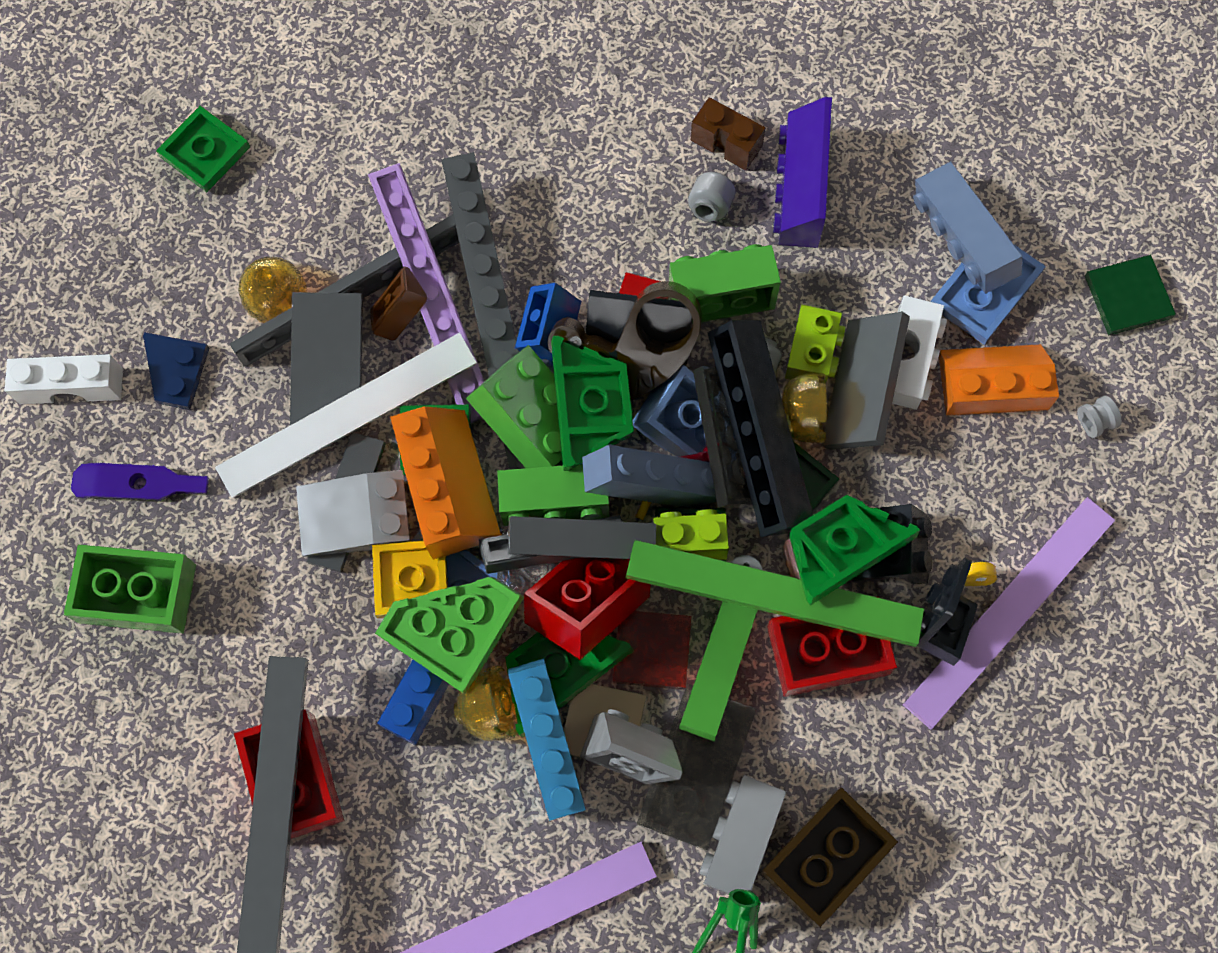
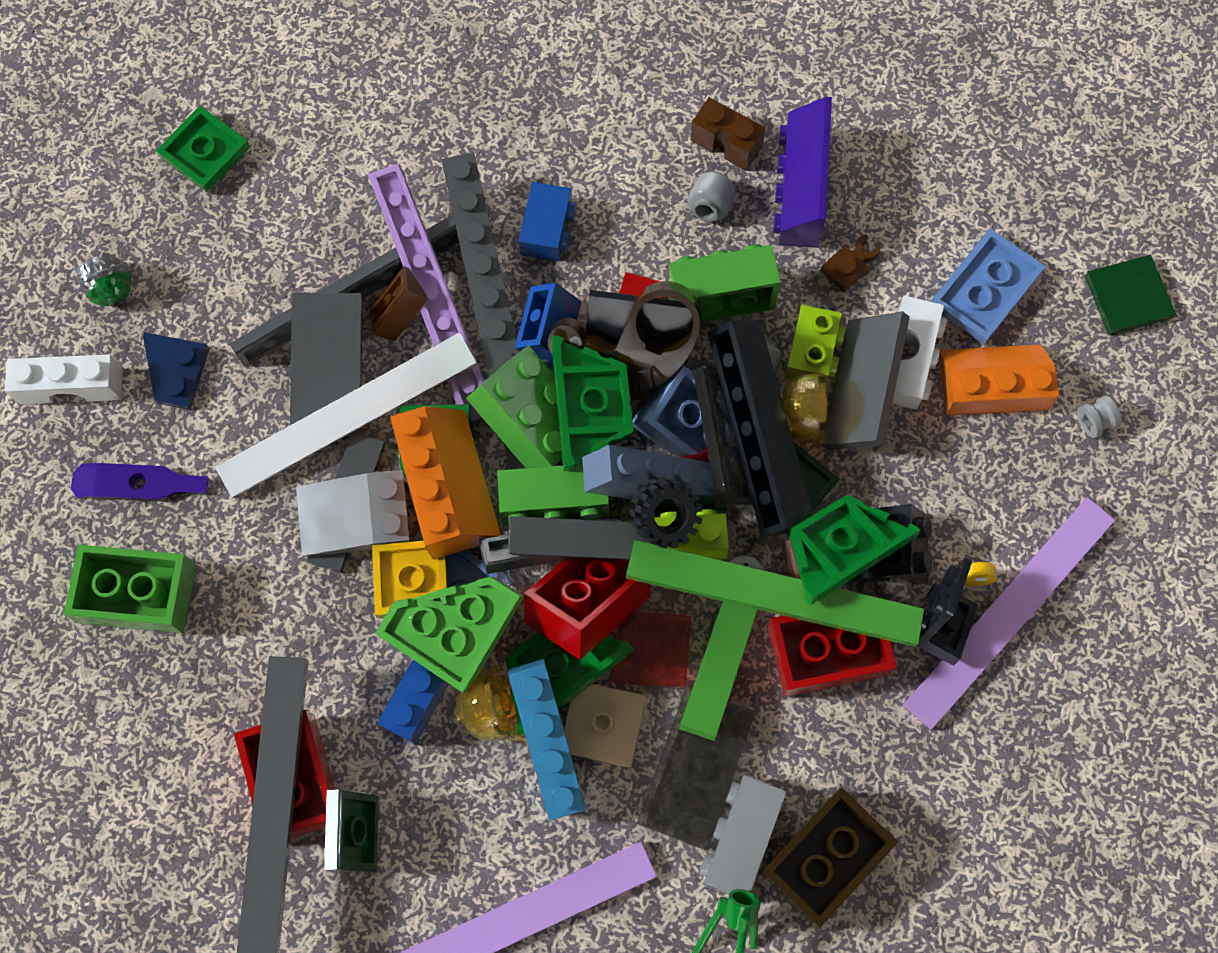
(104, 279): none -> piece
(268, 287): clear yellow cylinder -> none
(351, 831): none -> dark green tile
(546, 221): none -> blue brick
(631, 749): light grey slope -> none
(684, 520): none -> black tyre
(848, 266): none -> reddish brown plate
(967, 228): sand blue brick -> none

